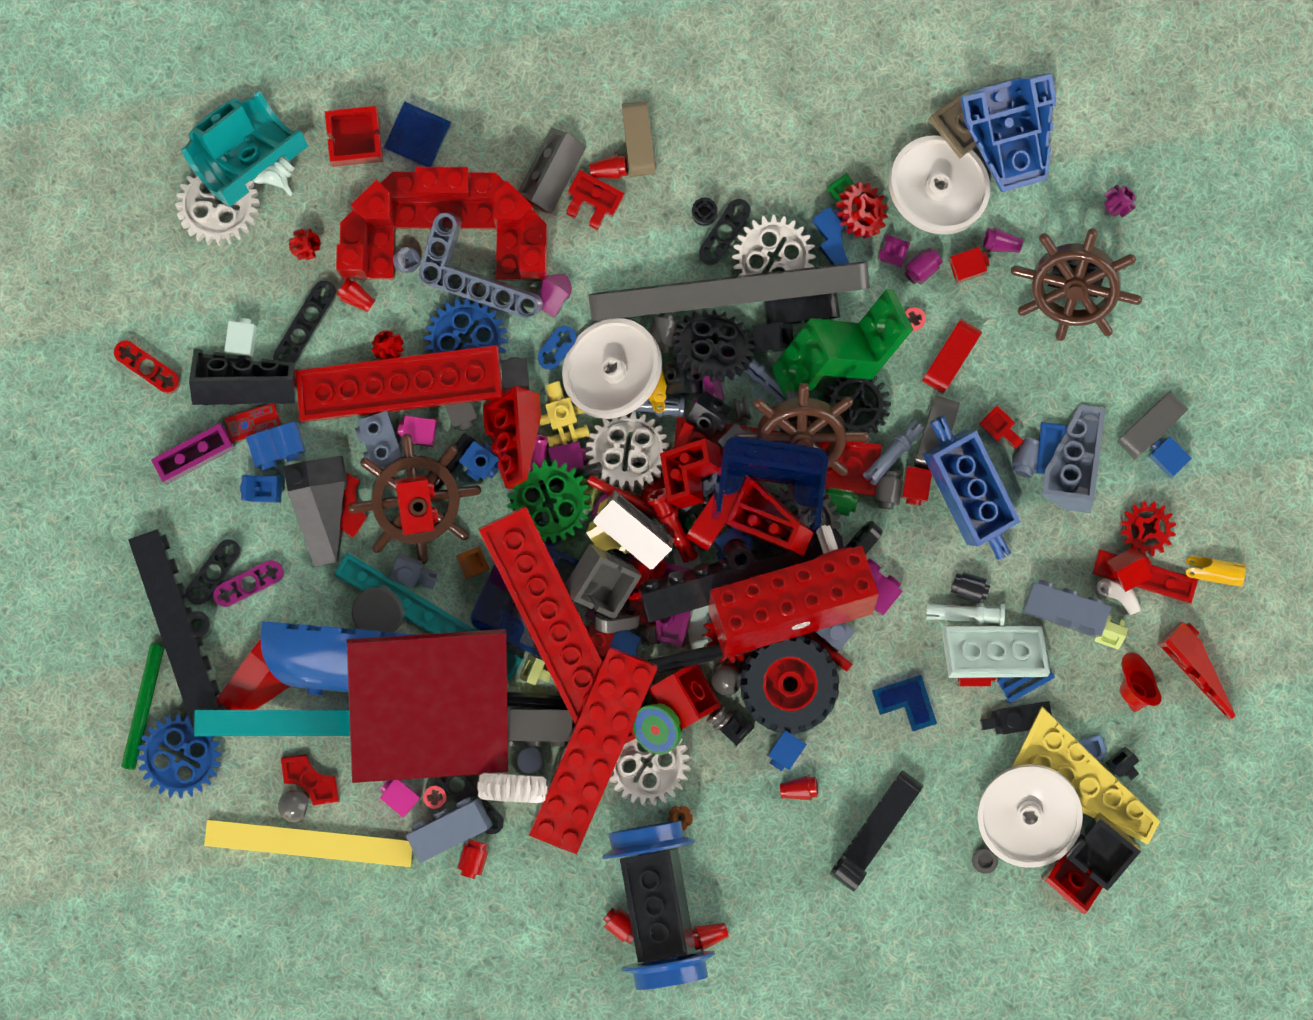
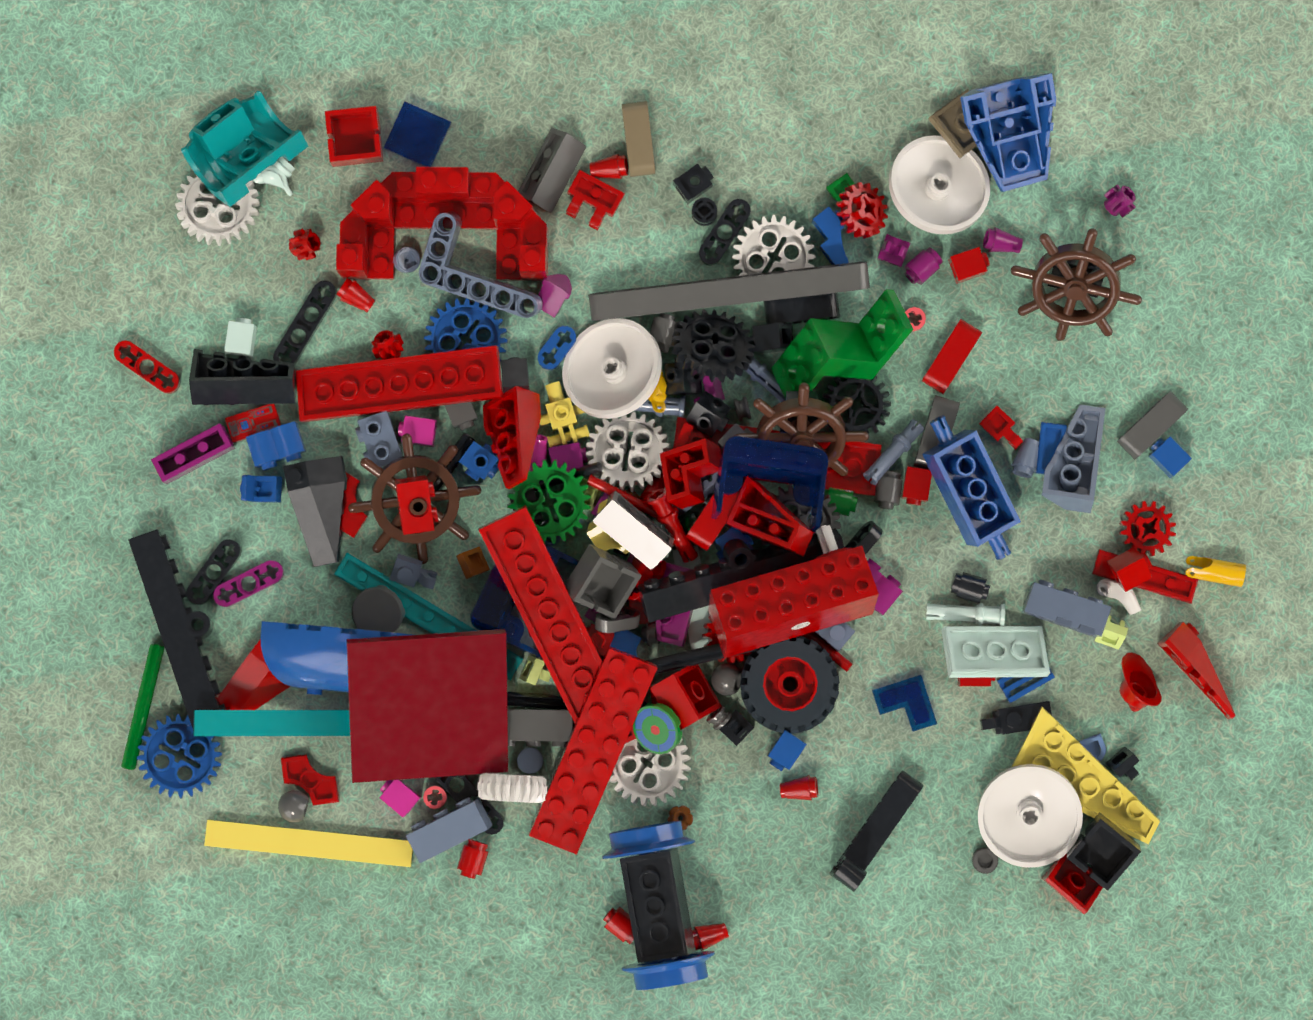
(691, 192): none -> black brick

